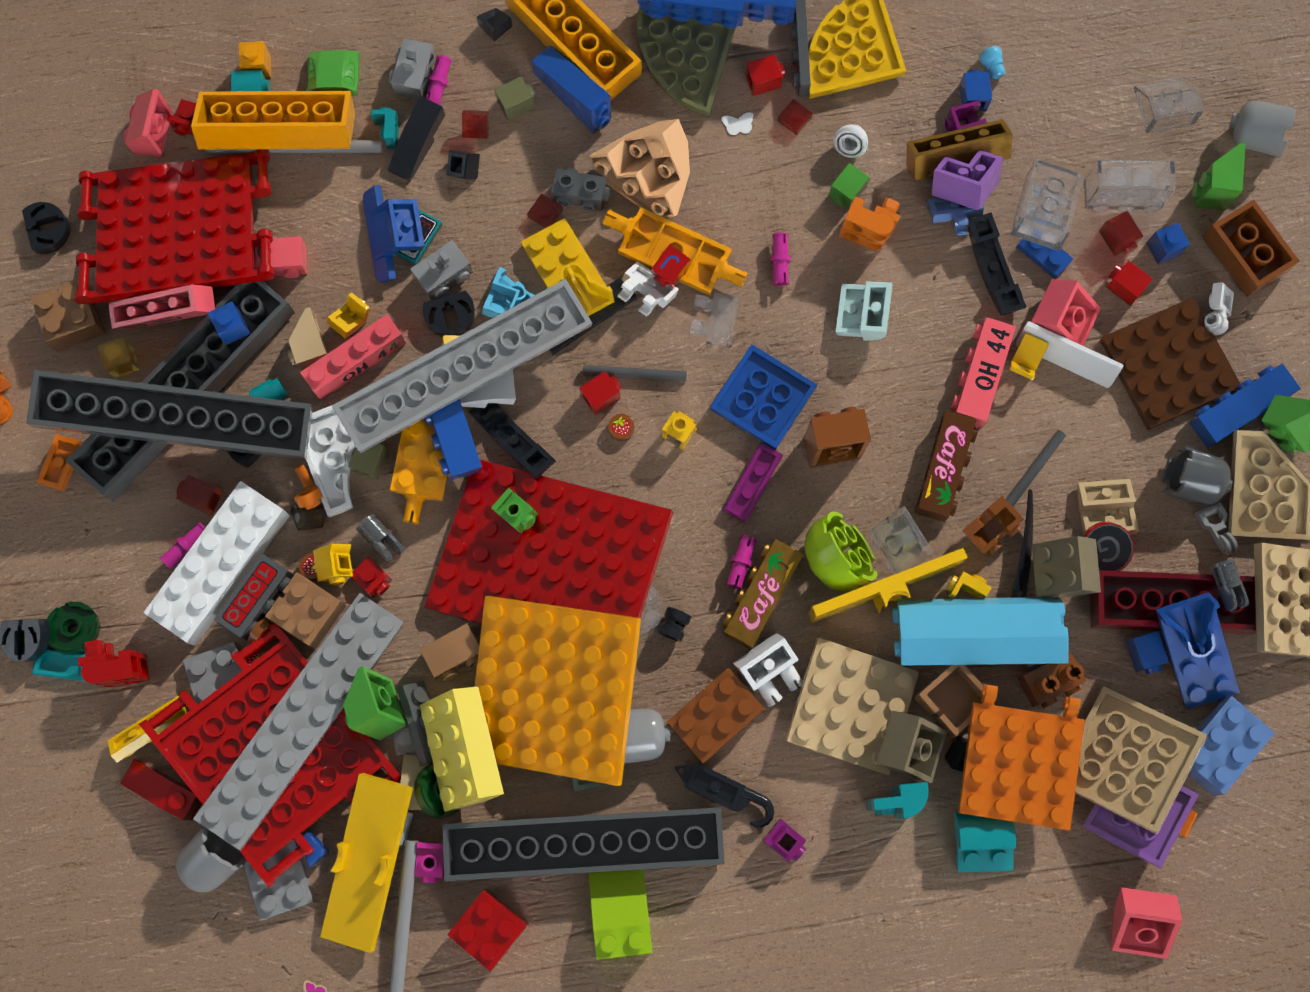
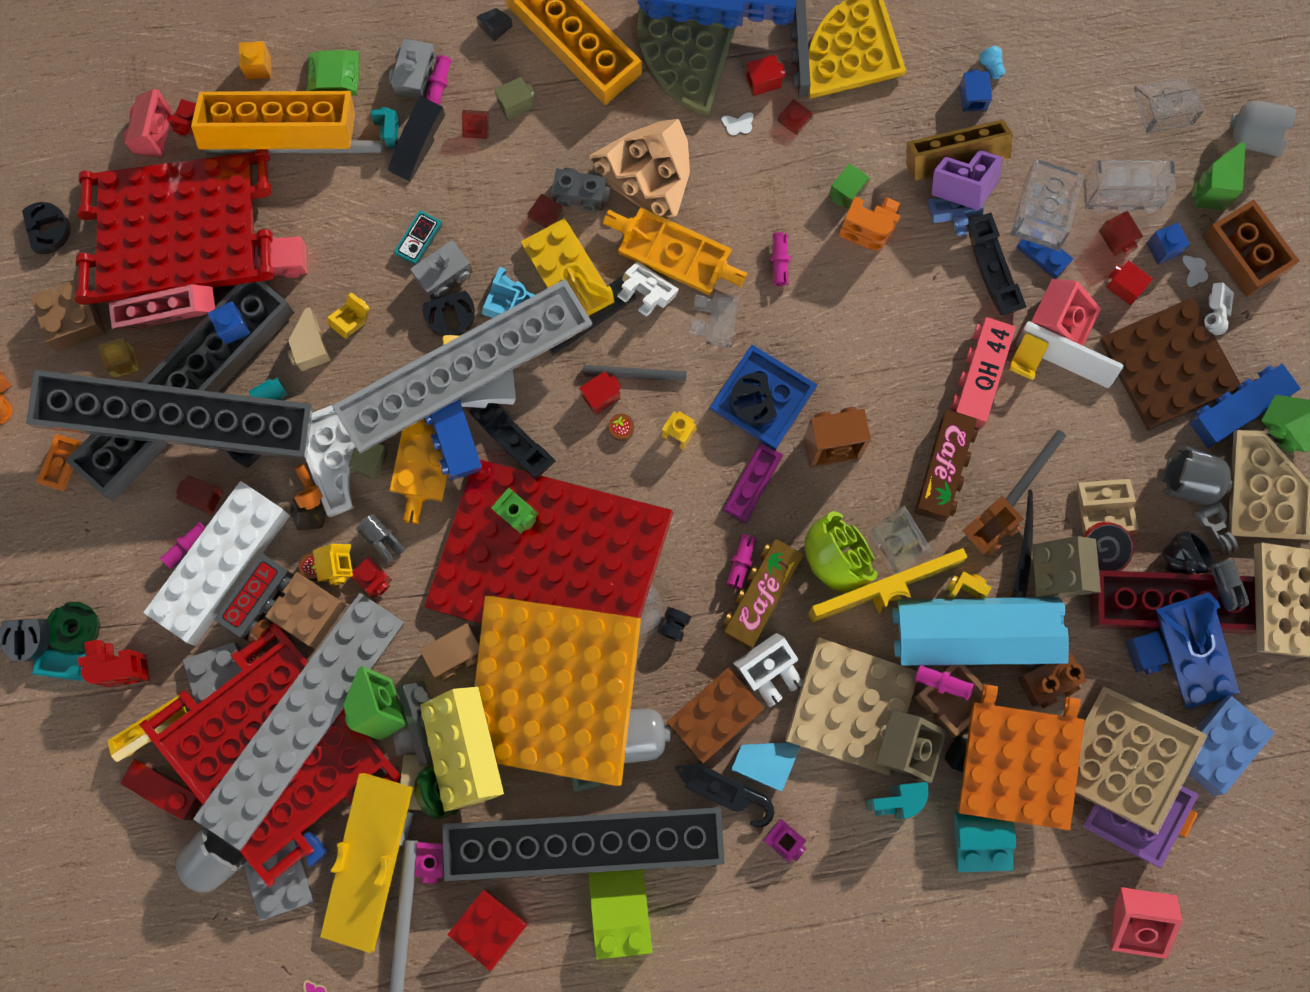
(249, 81): teal brick -> none
(353, 357): coral brick -> none
(391, 228): blue plate -> none
(463, 164): black slope -> none
(574, 88): blue slope -> none
(670, 267): red brick -> none
(744, 390): none -> black piece
(766, 763): none -> medium azure slope
(851, 141): white brick -> none
(864, 310): light aqua brick -> none
(944, 682): none -> dark pink pin
(963, 112): magenta window -> none
(1187, 555): none -> black piece
(1197, 272): none -> white sticker

